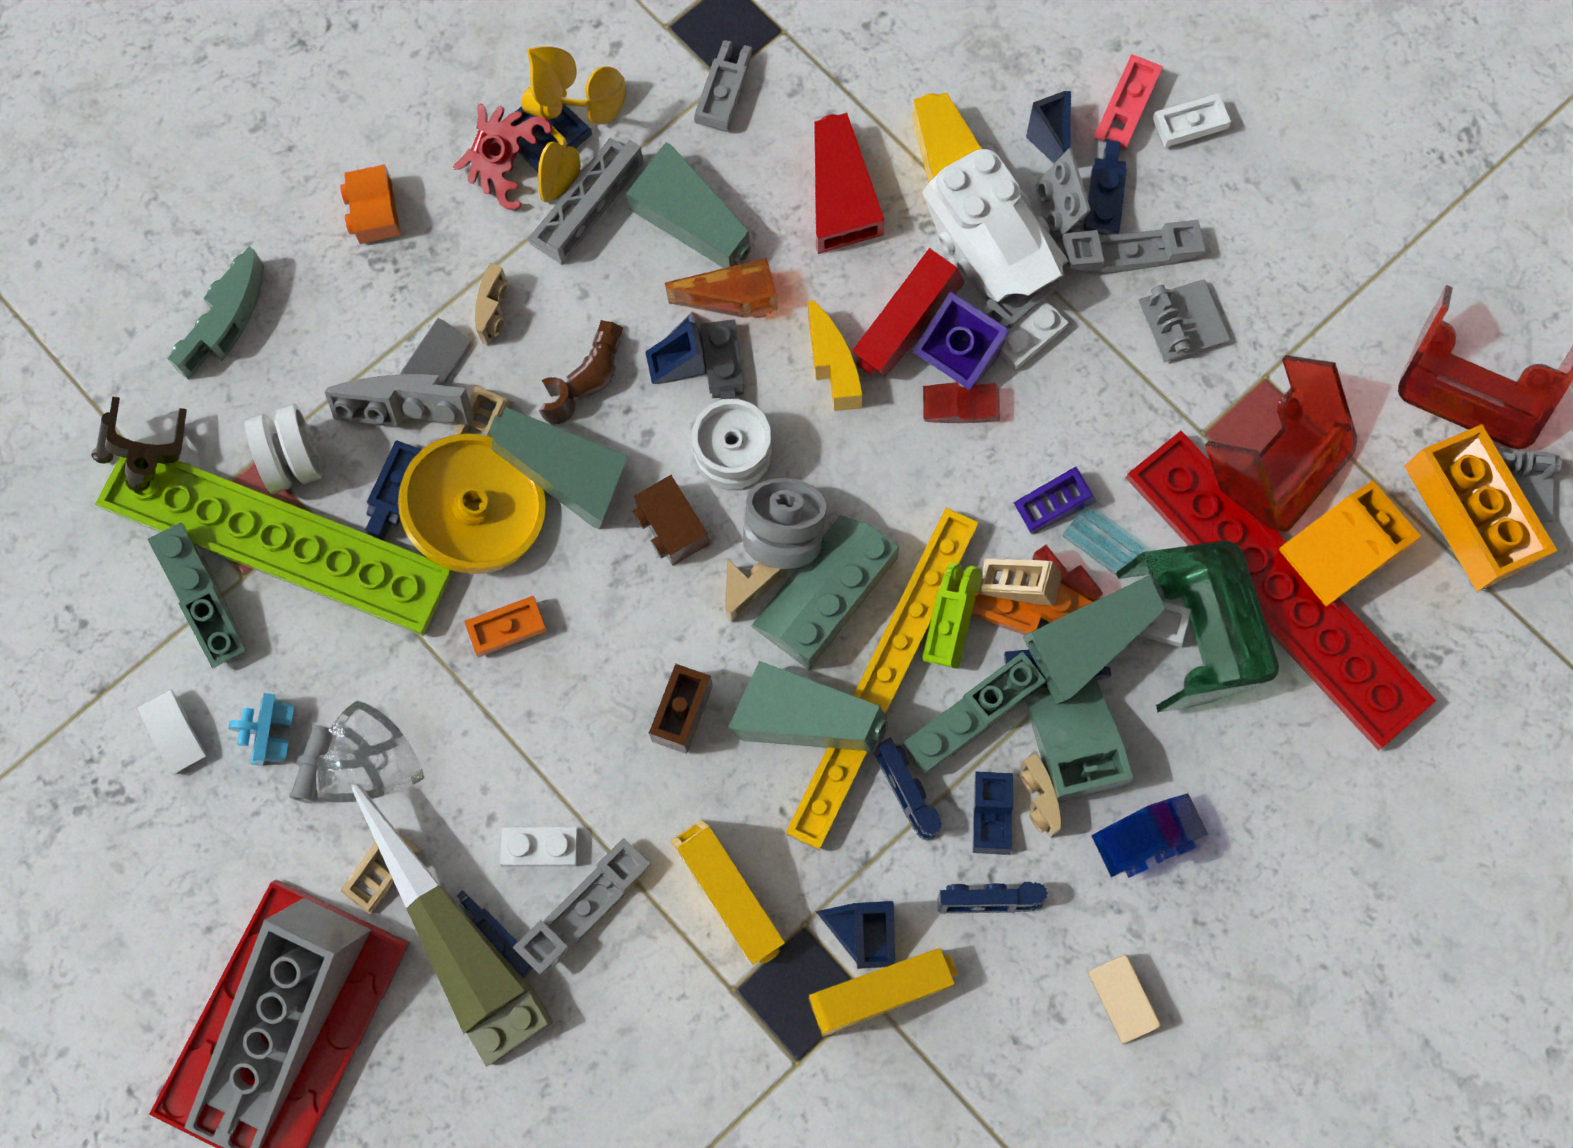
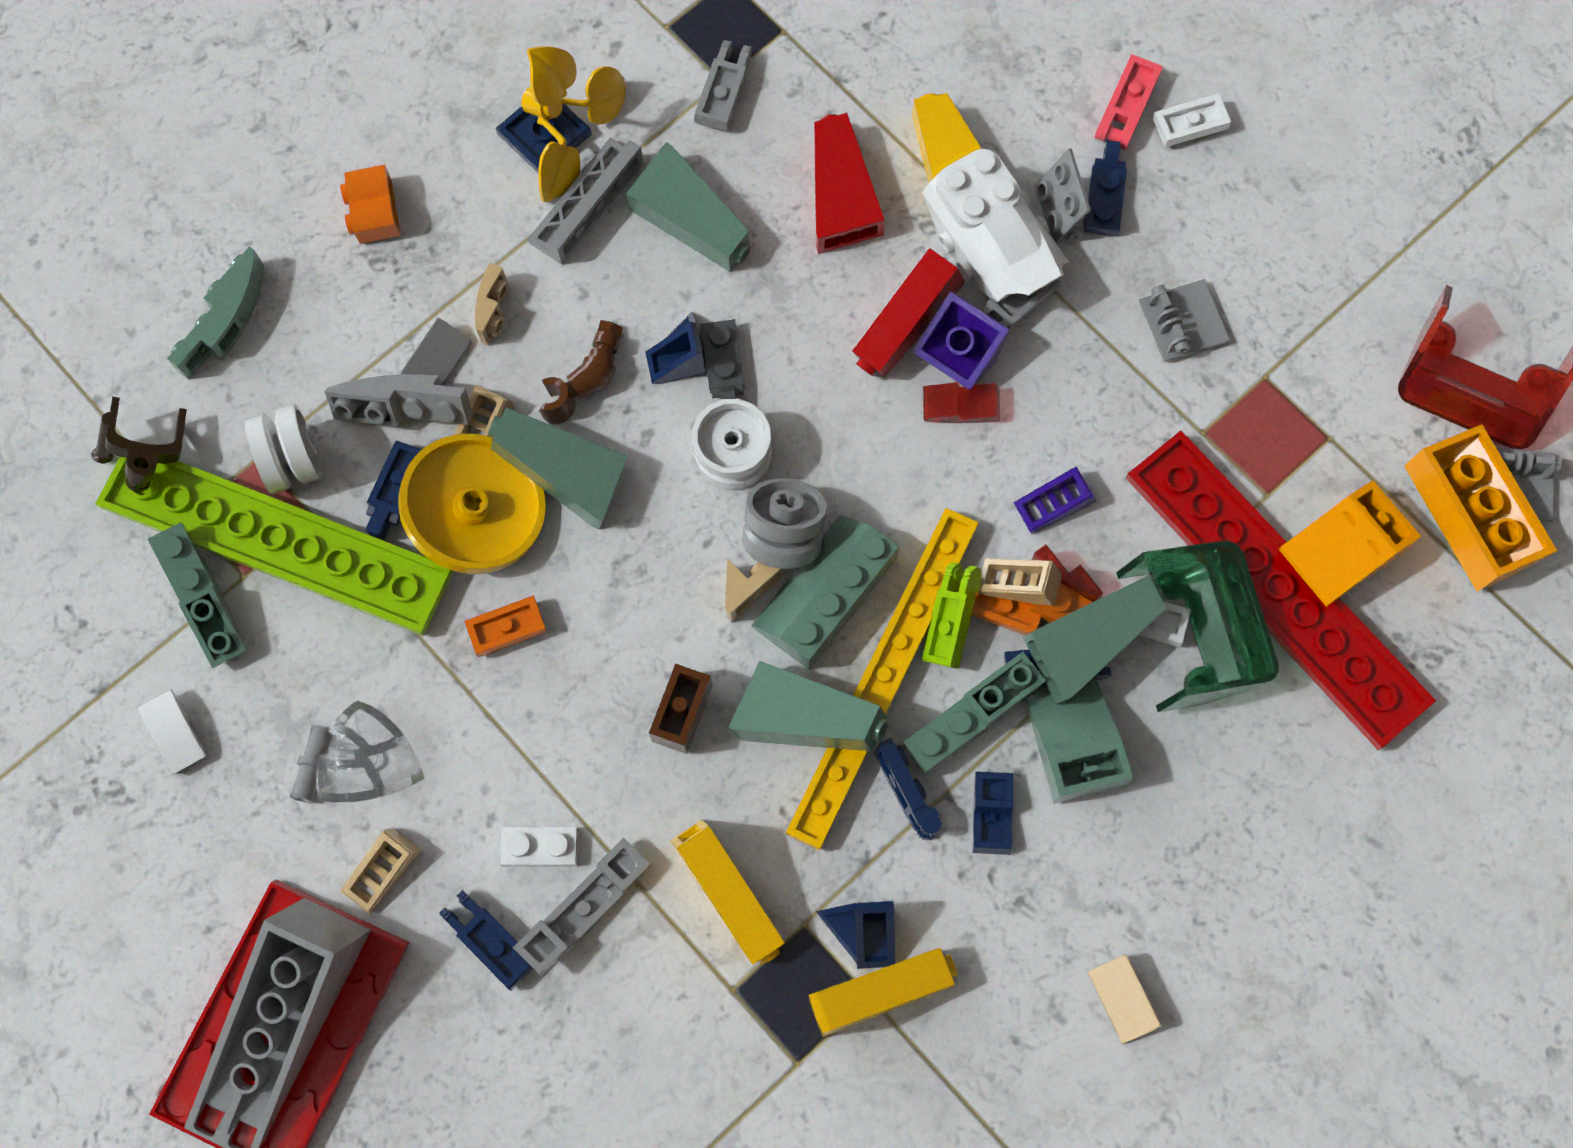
(264, 747): medium azure hips -> none
(482, 987): olive plate -> none
(496, 150): animal -> none
(671, 521): reddish brown brick -> none
(733, 291): clear orange slope -> none
(833, 360): yellow slope -> none
(991, 899): dark blue hinge -> none
(1032, 334): white plate -> none
(1045, 808): tan slope -> none
(1051, 125): dark blue slope -> none
(1093, 551): clear light blue tile -> none
(1134, 250): light grey slope -> none
(1149, 834): clear blue brick -> none
(1301, 457): clear red windscreen -> none

